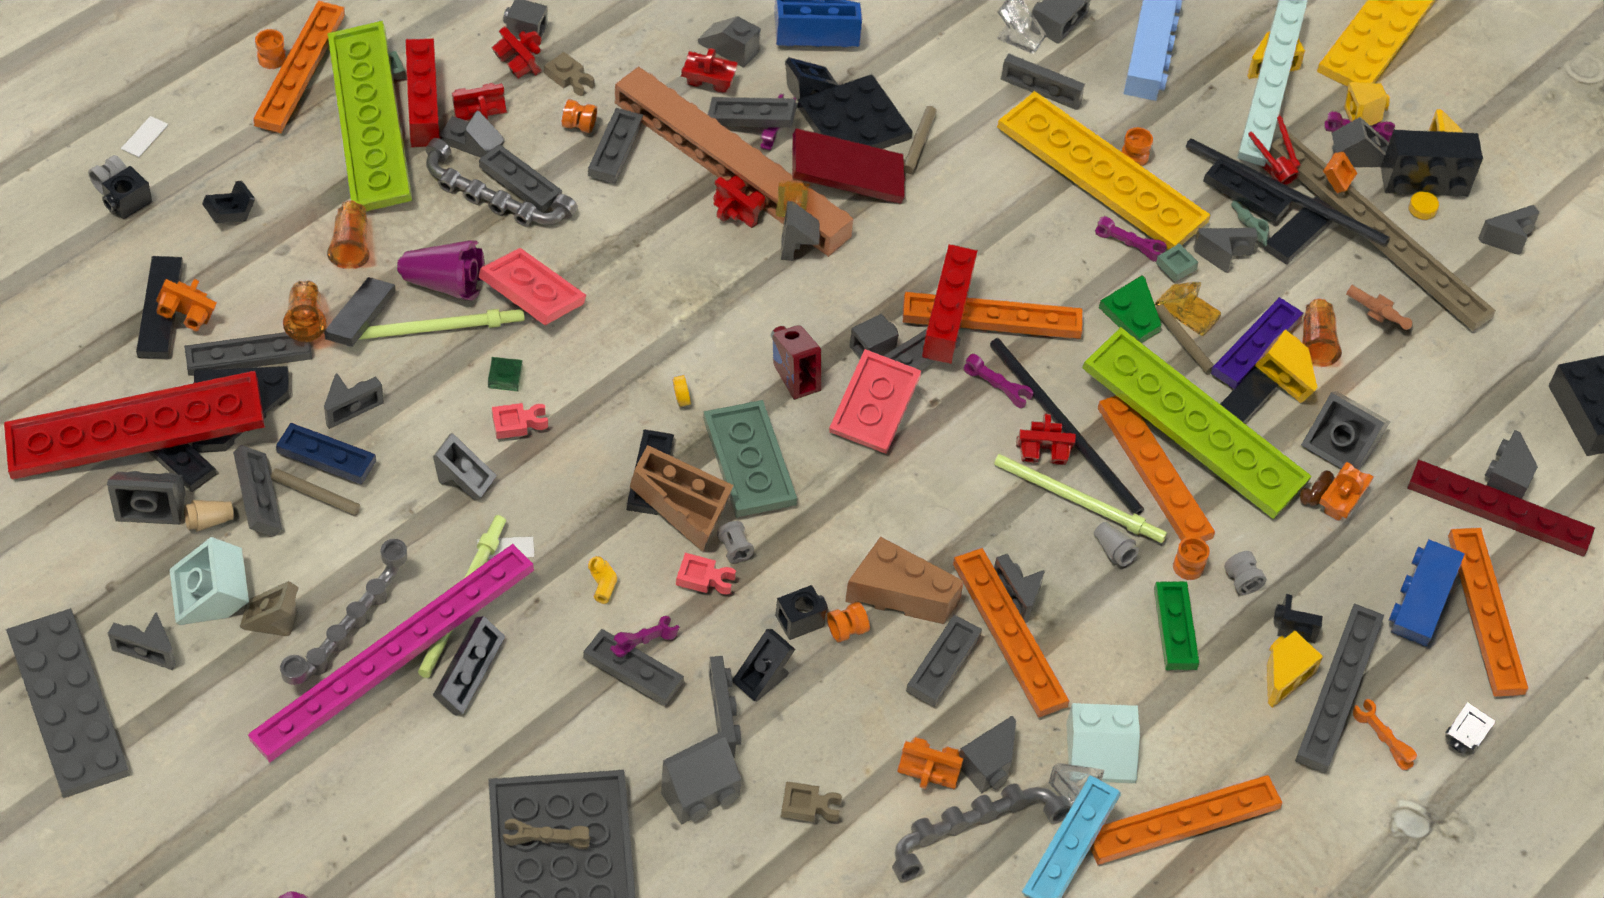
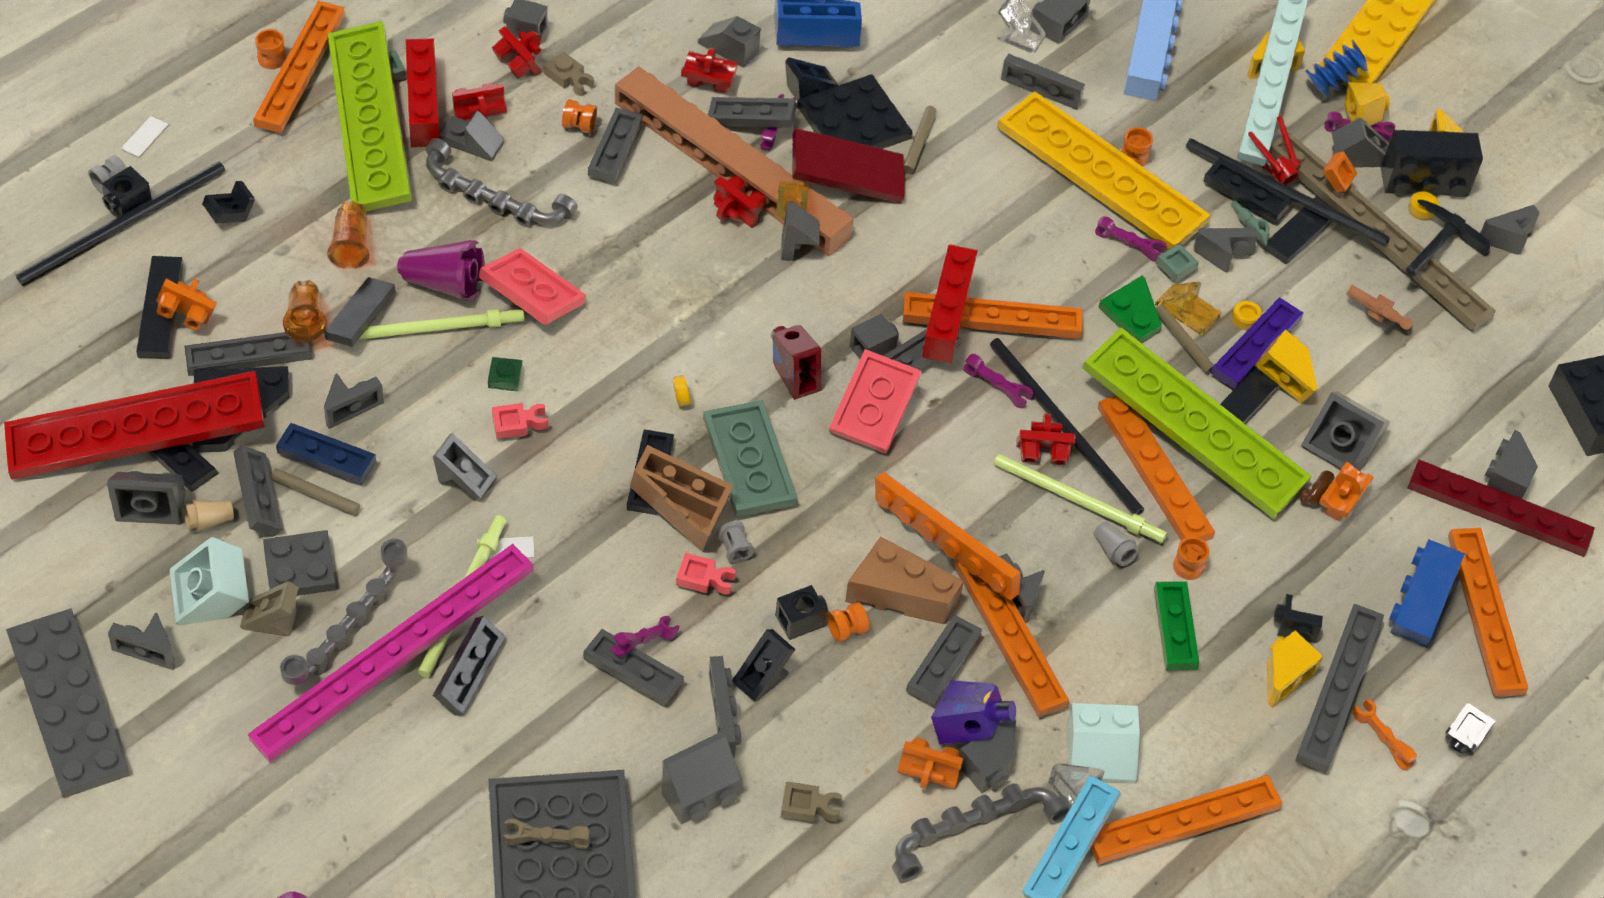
(119, 223): none -> black piece
(301, 560): none -> dark grey plate
(519, 178): dark grey plate -> none
(605, 578): yellow arm -> none
(947, 536): none -> orange plate
(970, 712): none -> dark purple torso
(1244, 571): light grey wheel -> none
(1246, 314): none -> yellow tile
(1321, 333): clear orange plant -> none
(1338, 69): none -> blue piece
(1453, 225): none -> black piece

